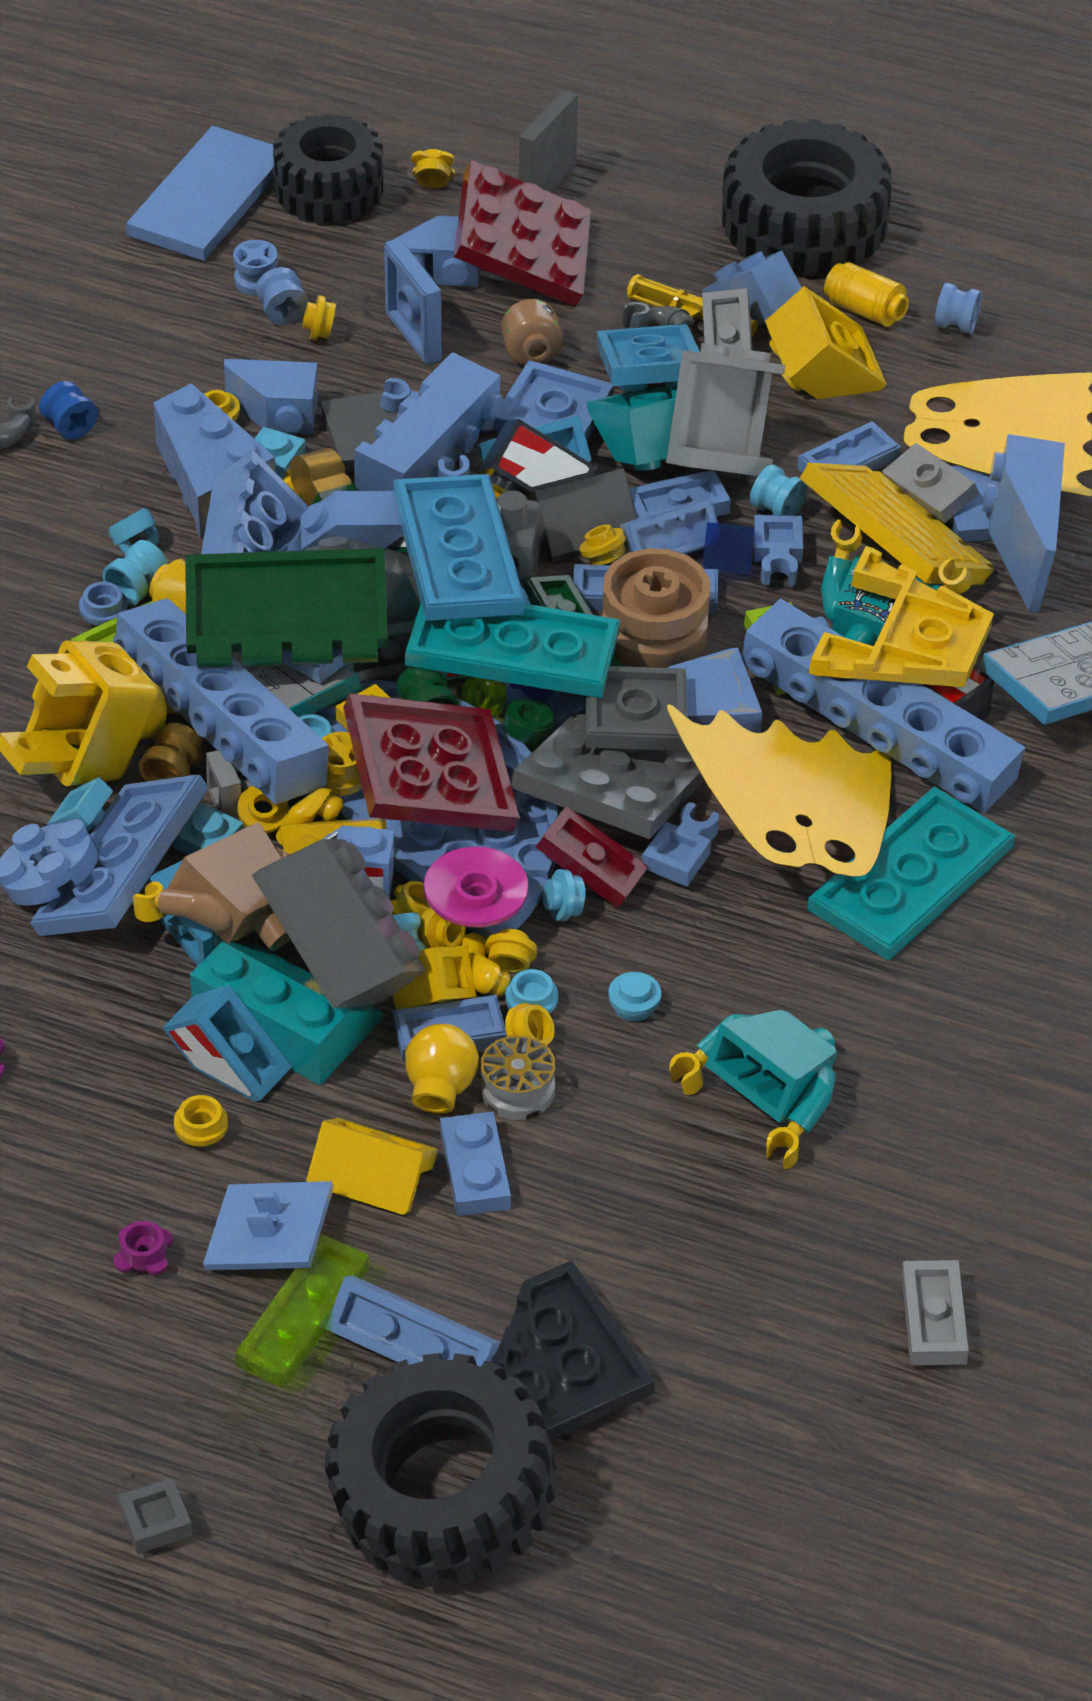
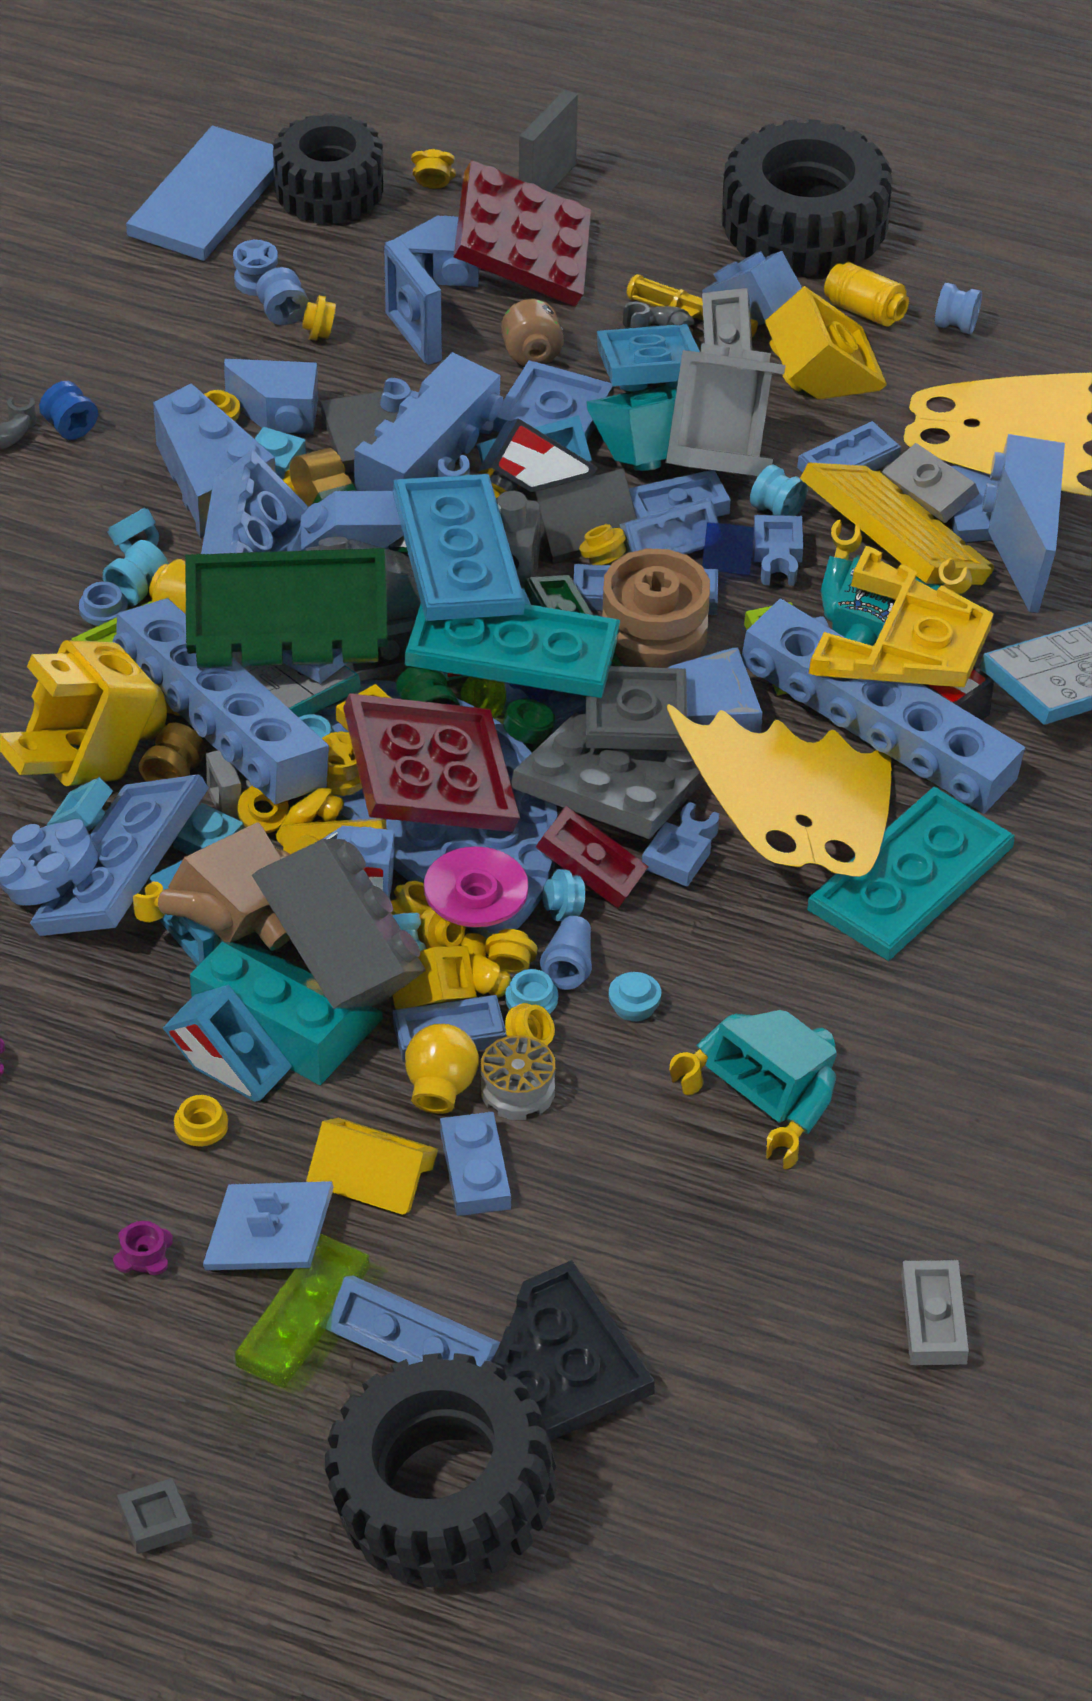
(569, 953): none -> medium blue cone

